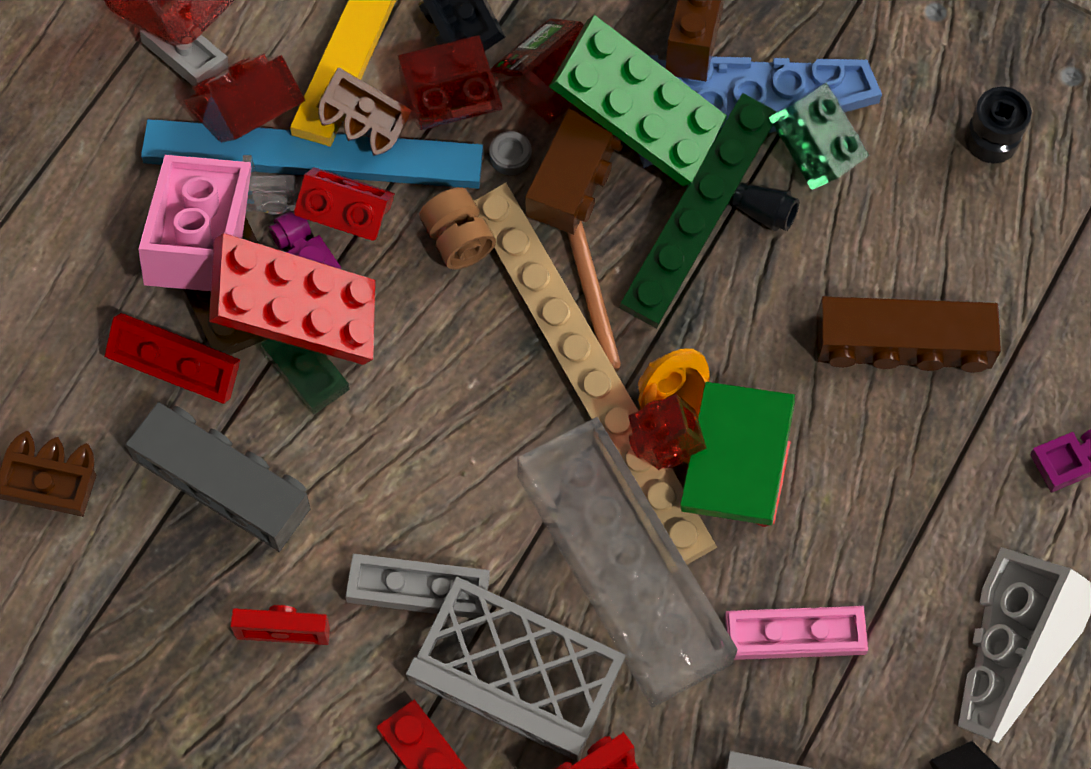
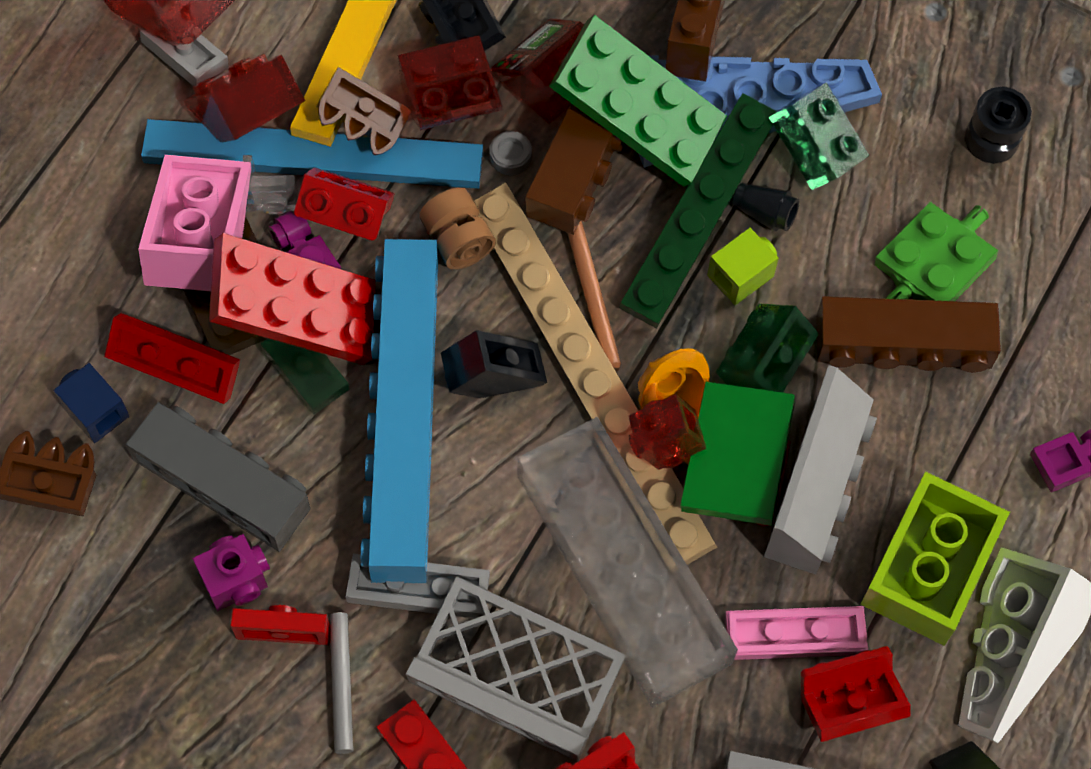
(91, 402): none -> dark blue brick
(232, 571): none -> magenta brick
(341, 683): none -> light grey bar
(403, 413): none -> dark azure brick
(492, 365): none -> black slope
(743, 265): none -> lime brick
(768, 348): none -> clear green brick
(821, 474): none -> light grey slope
(853, 694): none -> red bracket
(935, 558): none -> lime brick
(936, 255): none -> bright green plate

